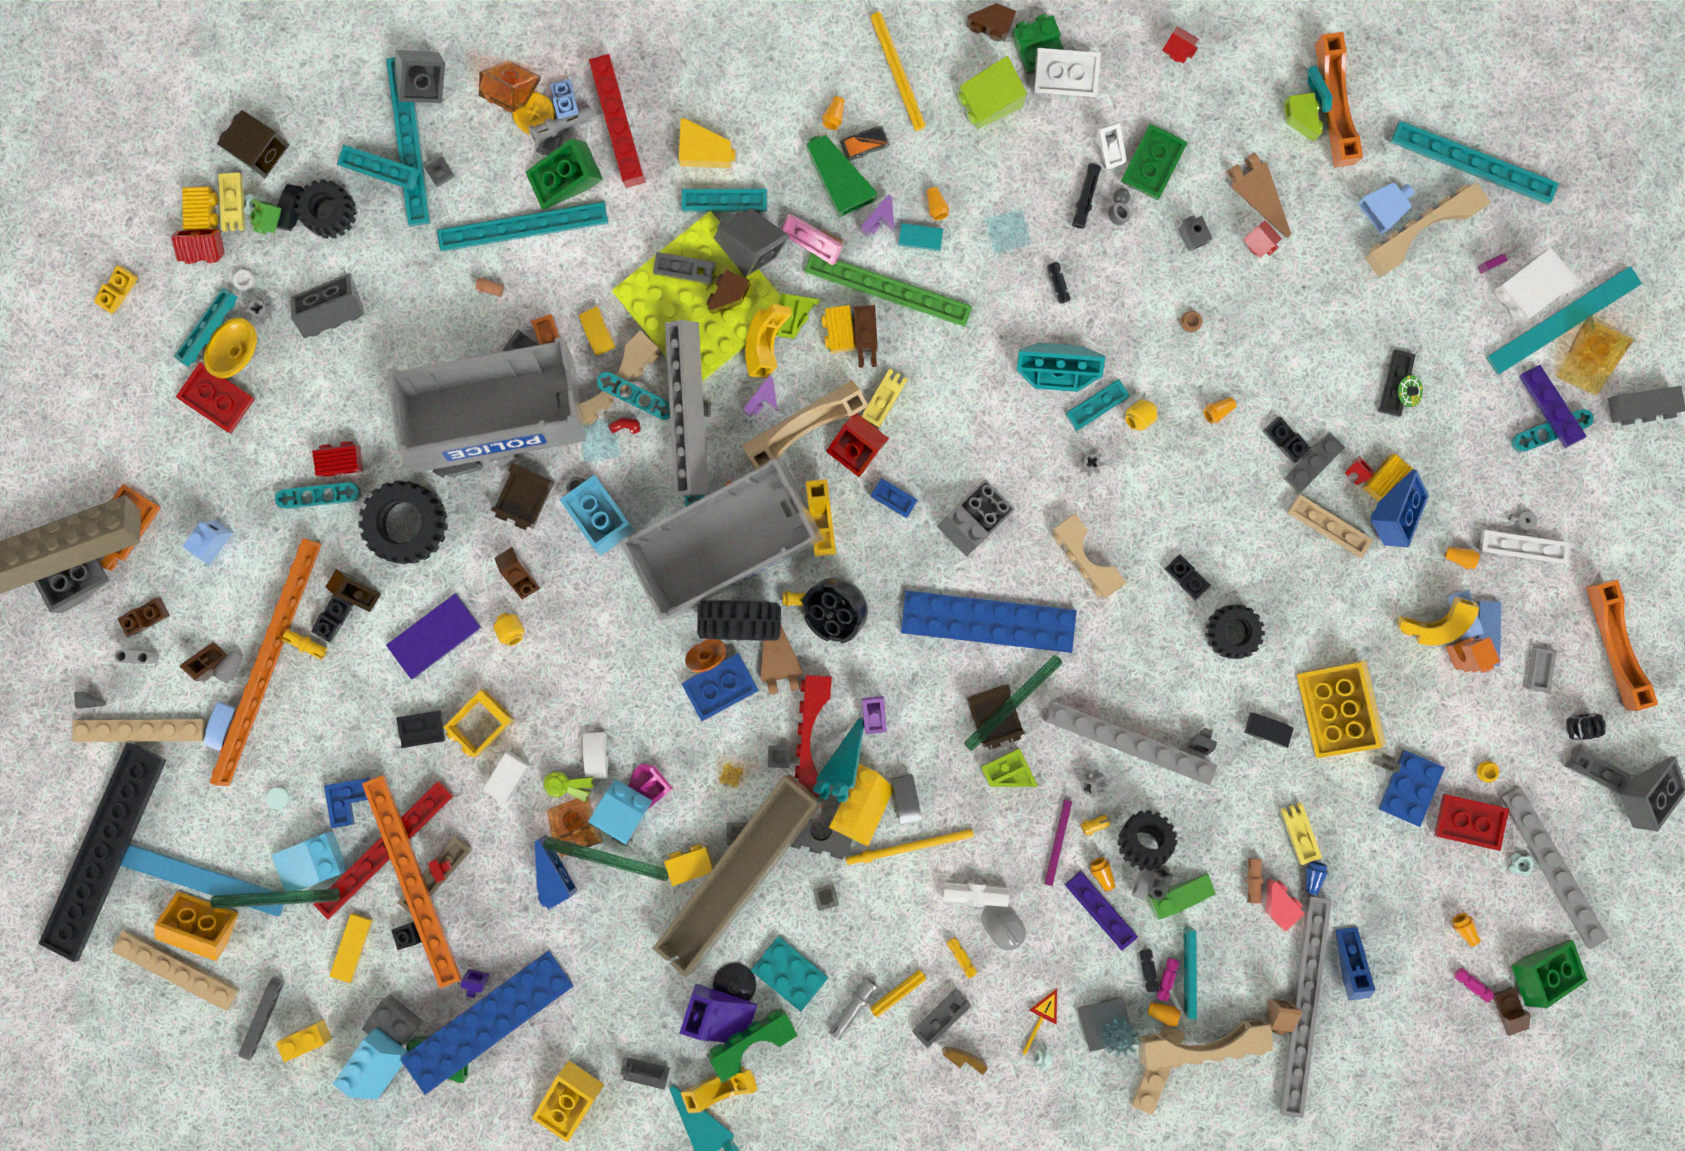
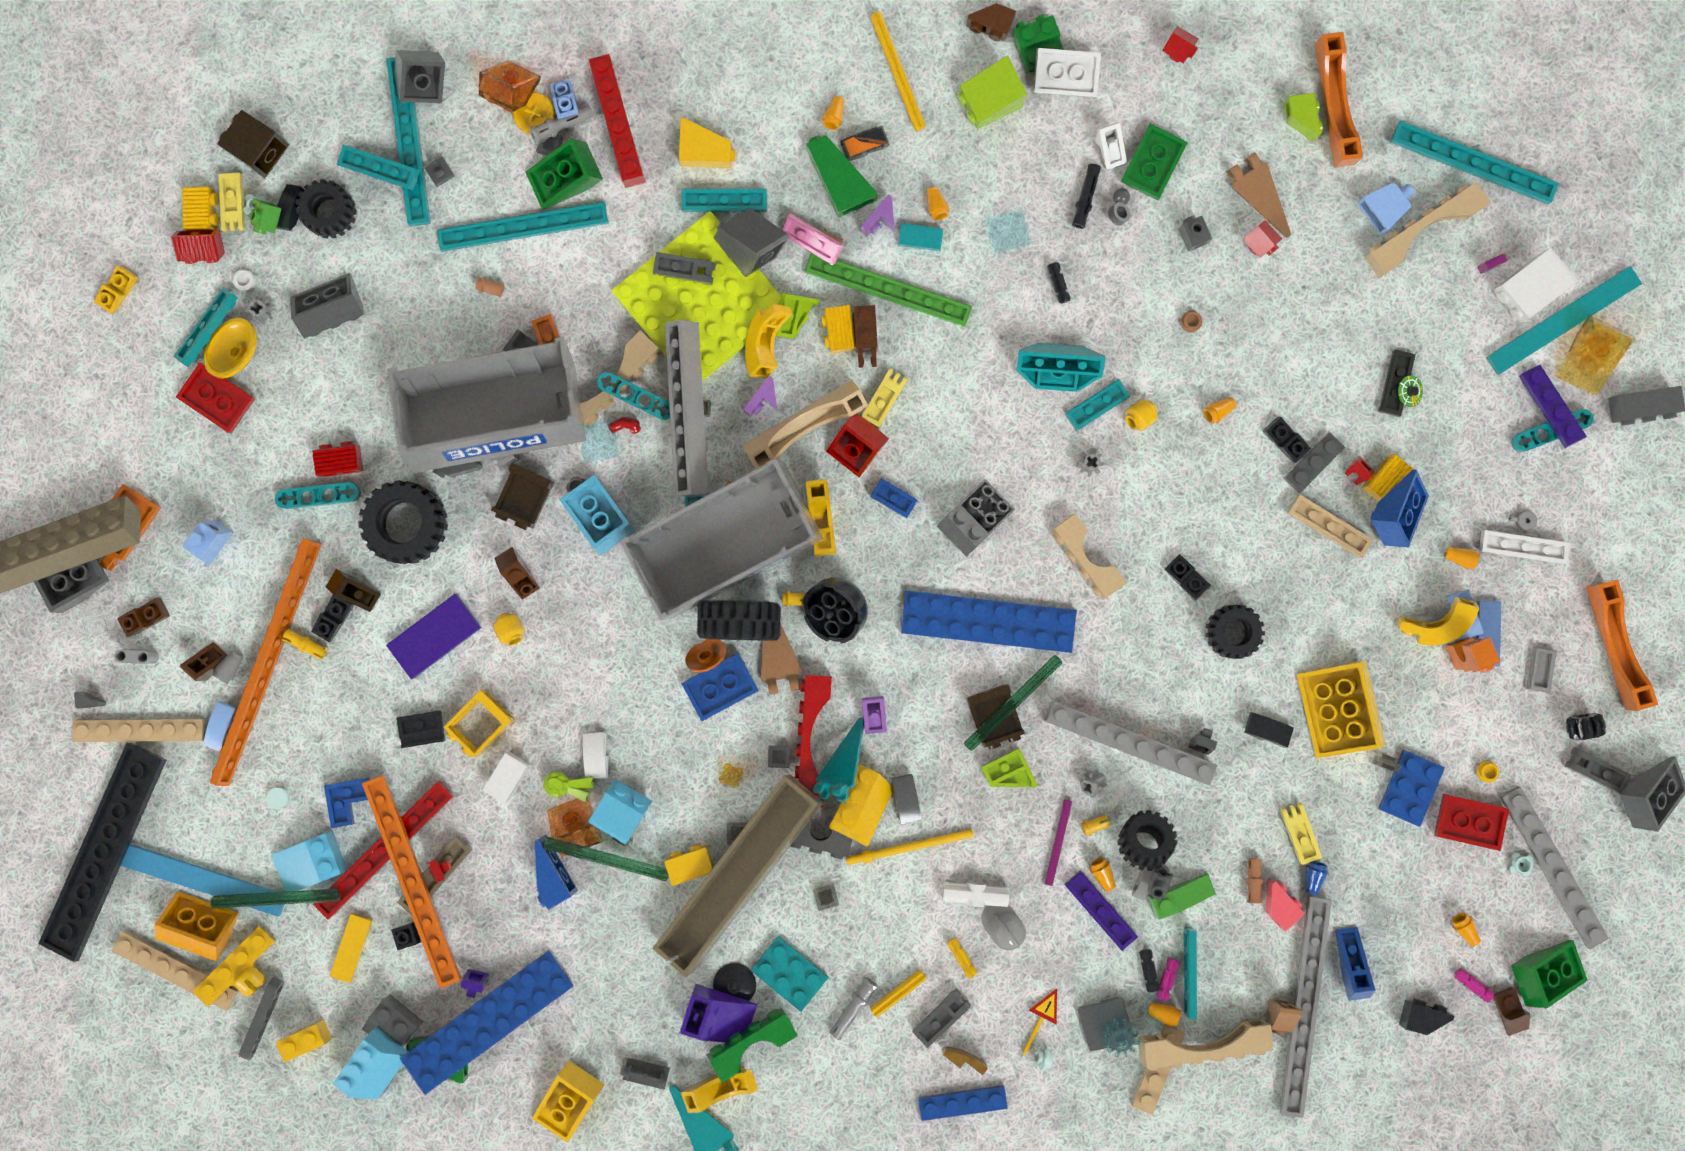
(237, 969): none -> yellow plate
(596, 331): yellow slope -> none
(649, 783): dark pink slope -> none
(729, 293): reddish brown slope -> none
(962, 1103): none -> blue plate
(1320, 88): teal tile -> none
(1422, 1018): none -> black slope

